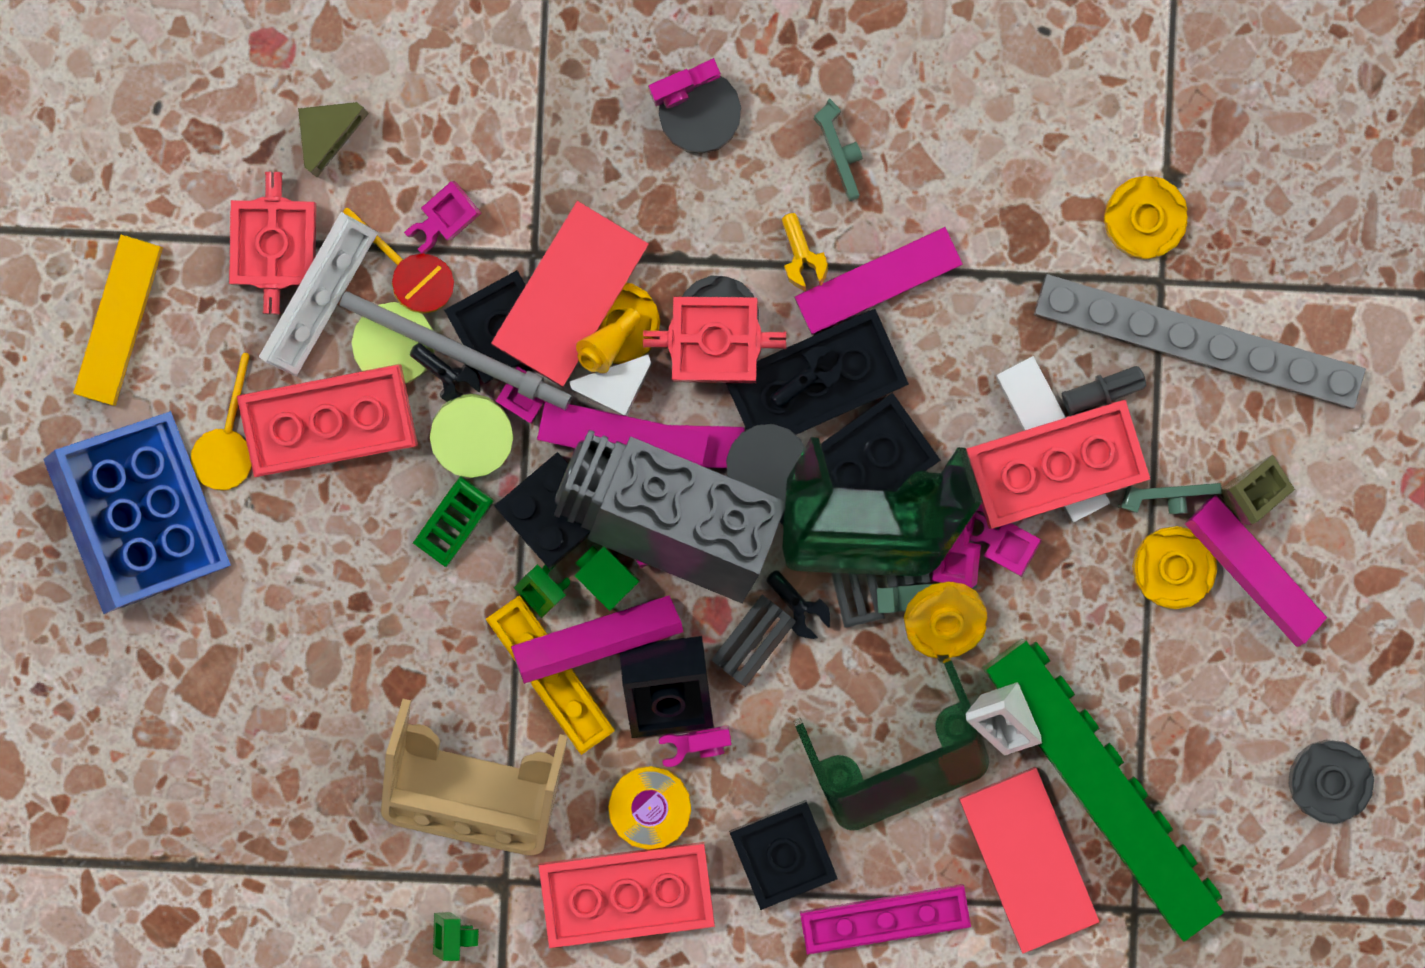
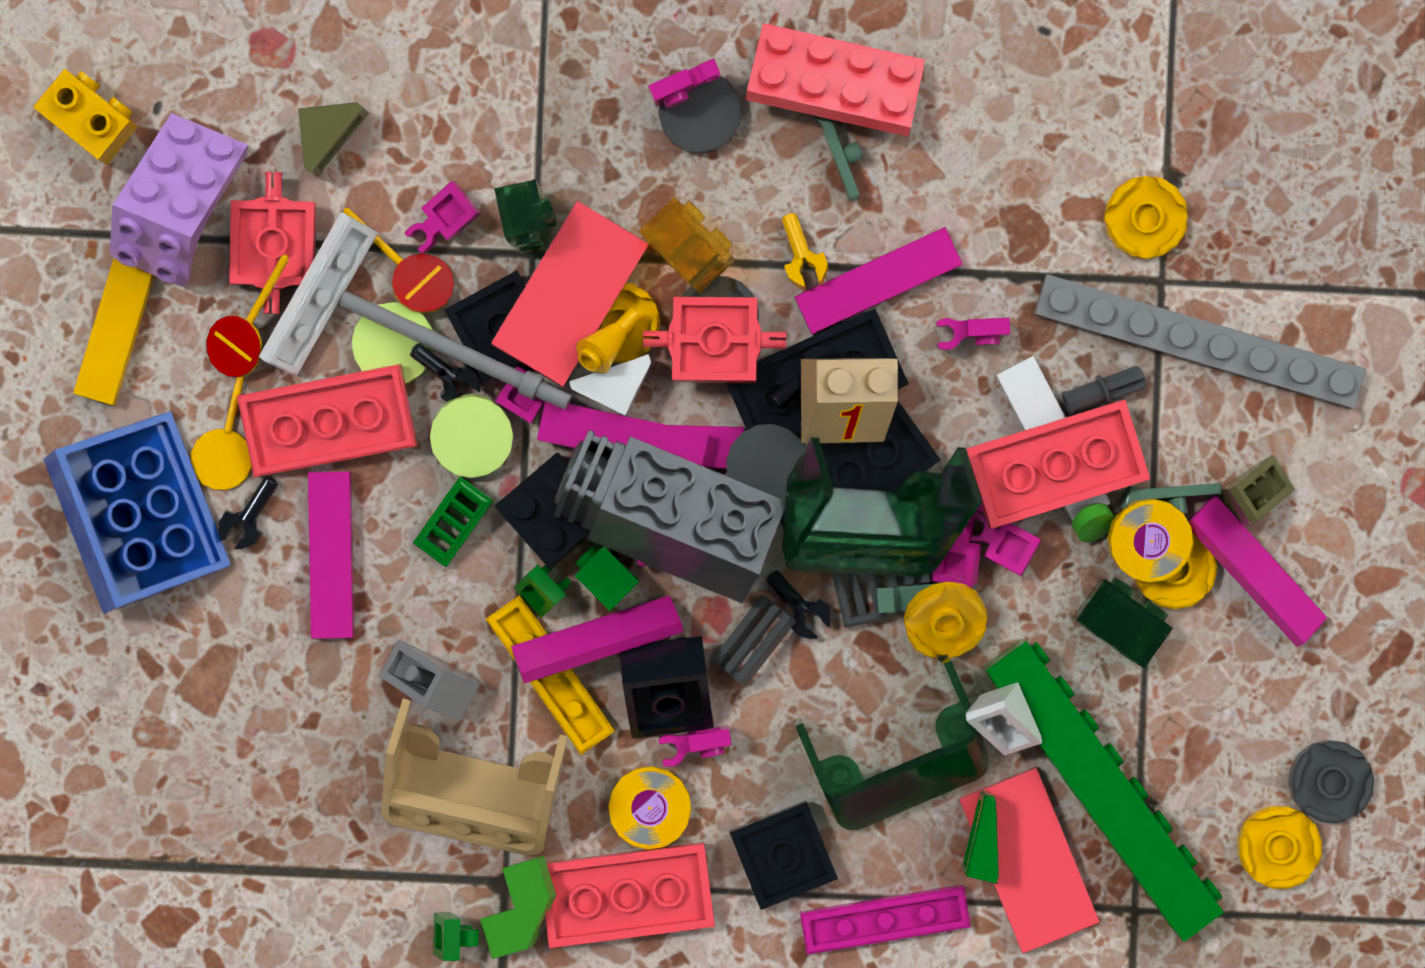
(86, 116): none -> yellow brick
(172, 197): none -> lavender bracket
(234, 341): none -> red piece
(248, 515): none -> black bar
(331, 554): none -> dark pink tile
(429, 680): none -> light grey slope
(525, 214): none -> clear green brick
(532, 897): none -> bright green tile
(688, 245): none -> clear yellow brick
(835, 79): none -> coral plate
(848, 399): none -> tan slope
(982, 845): none -> green slope
(983, 330): none -> dark pink plate
(1093, 522): none -> bright green tile
(1123, 622): none -> clear green brick
(1150, 540): none -> yellow tile
(1279, 846): none -> yellow tile

